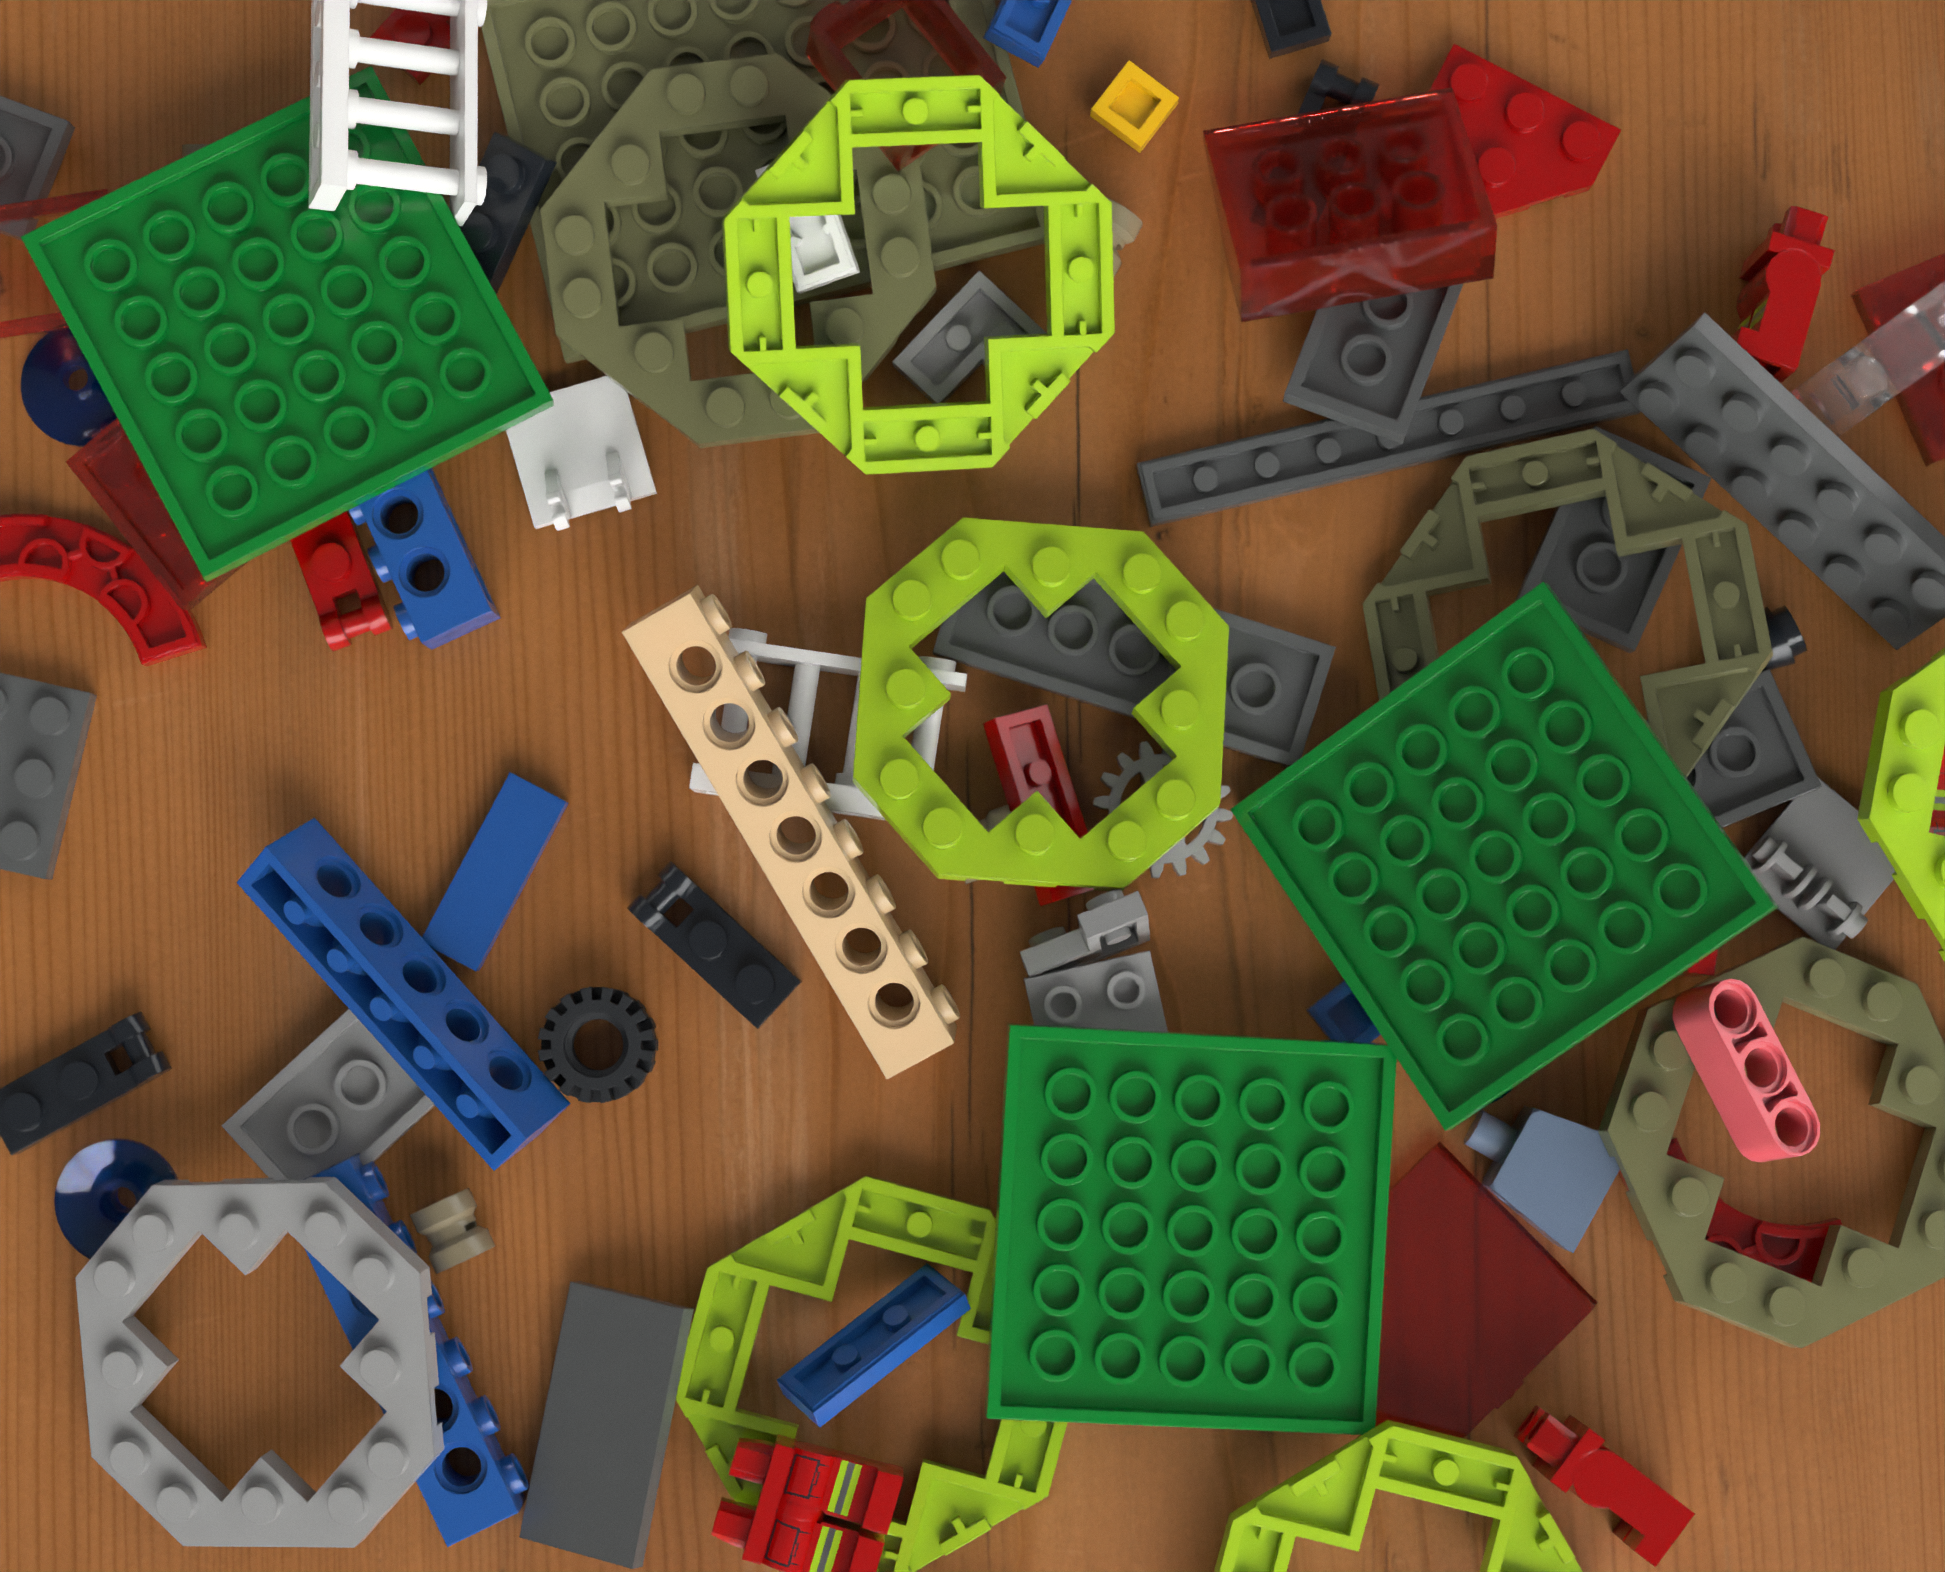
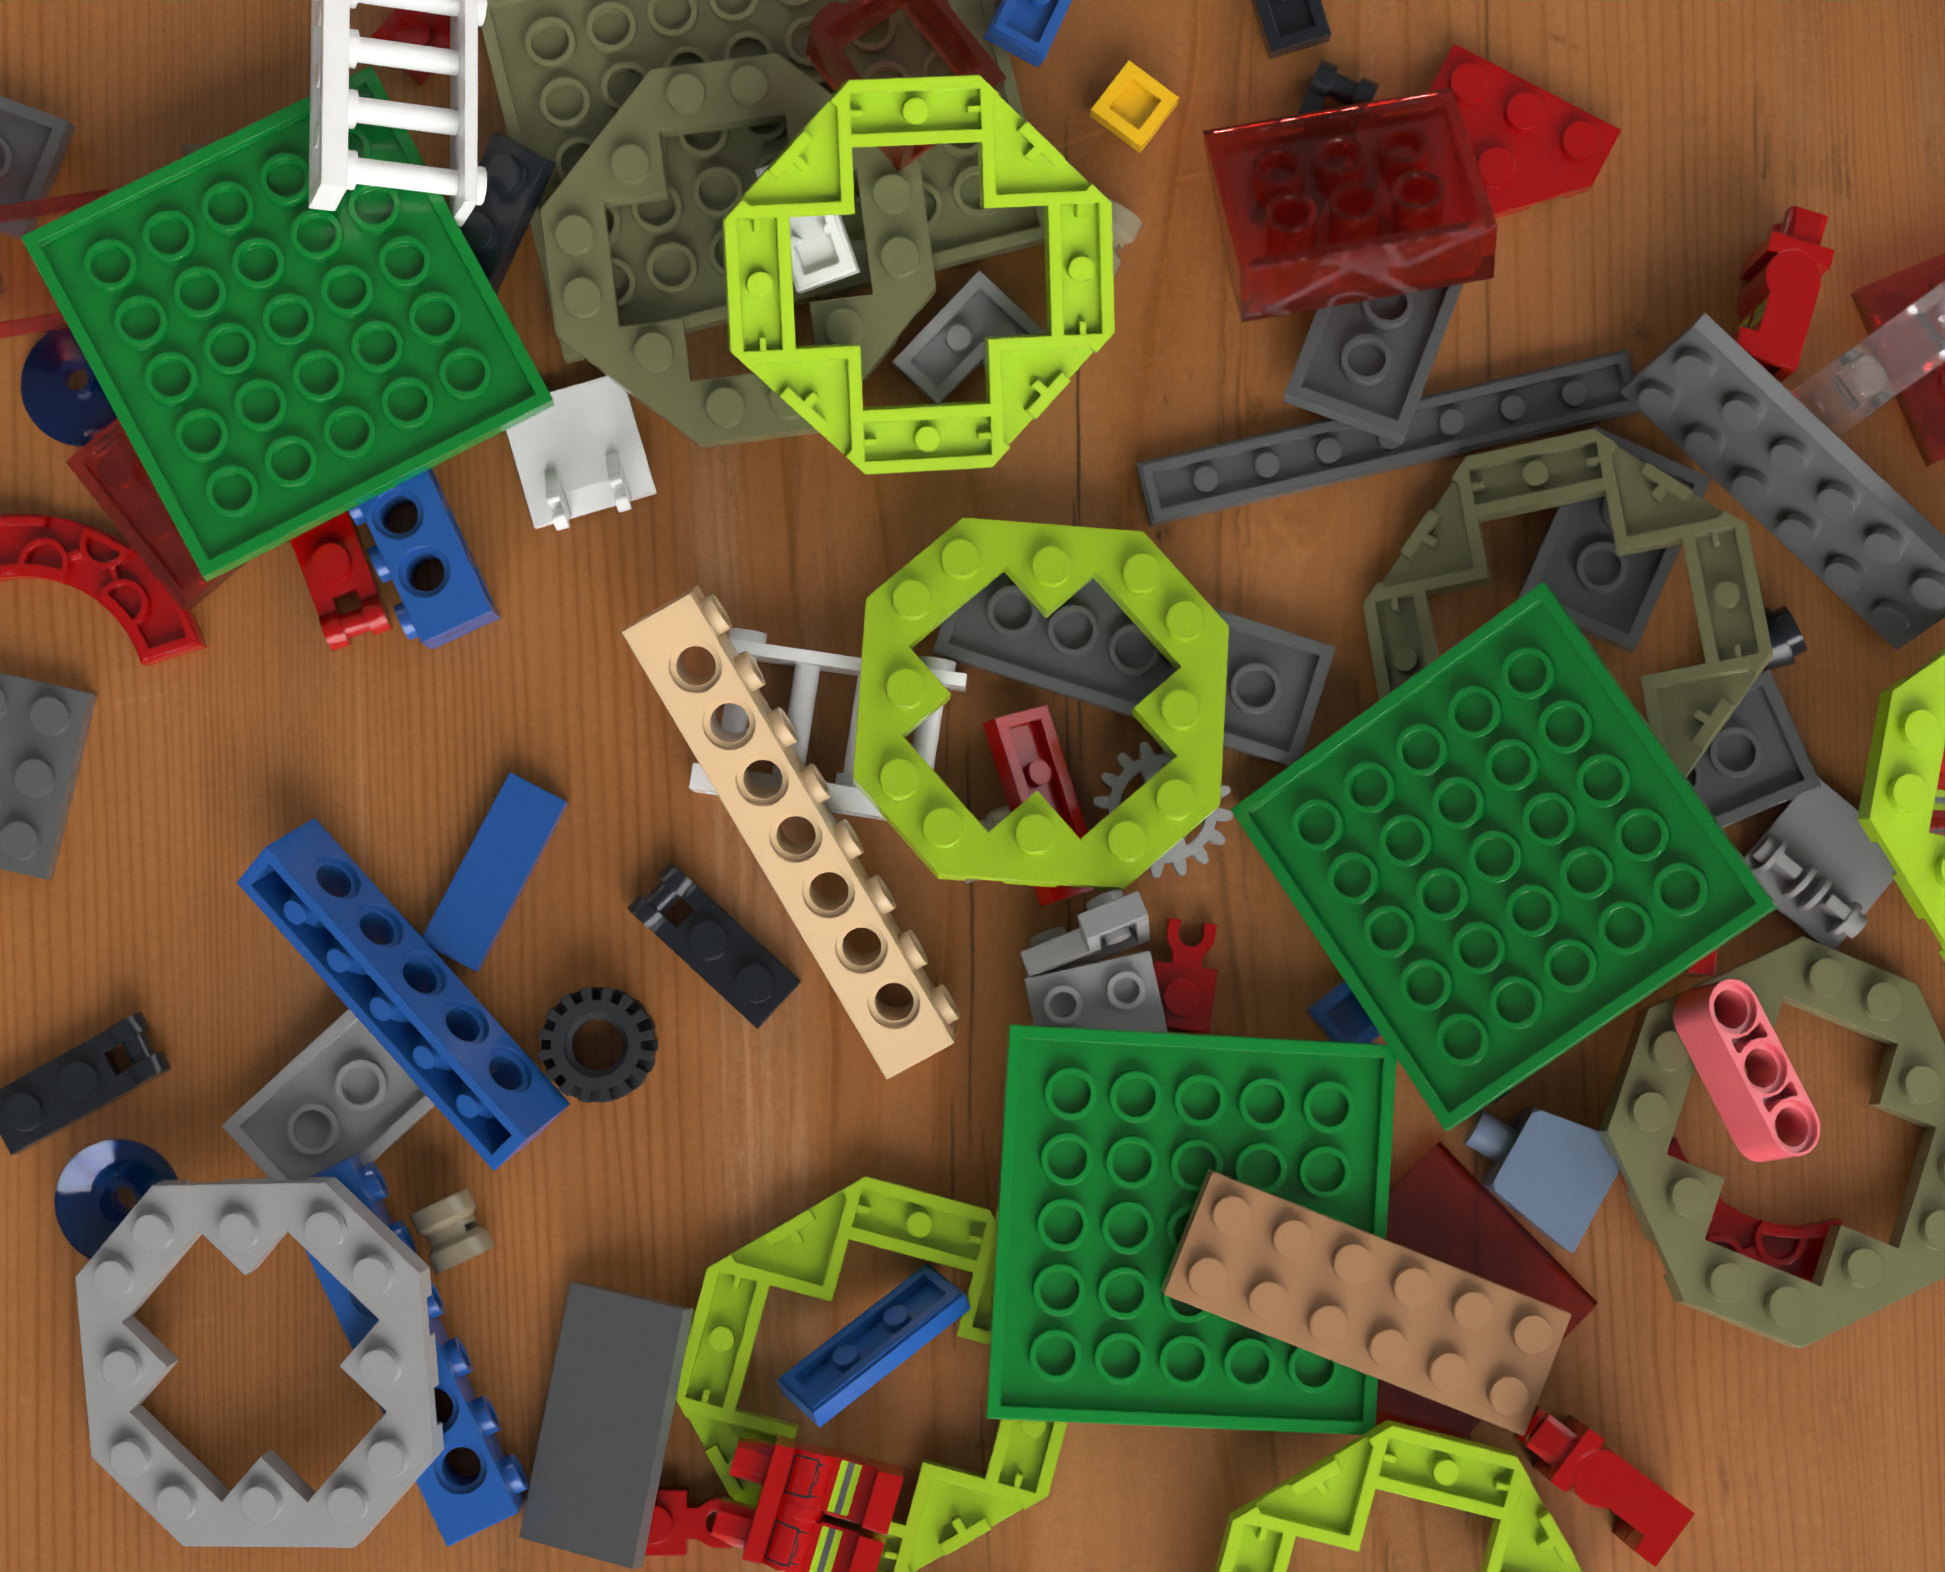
(677, 1521): none -> red plate
(1183, 984): none -> red plate
(1365, 1302): none -> medium nougat plate

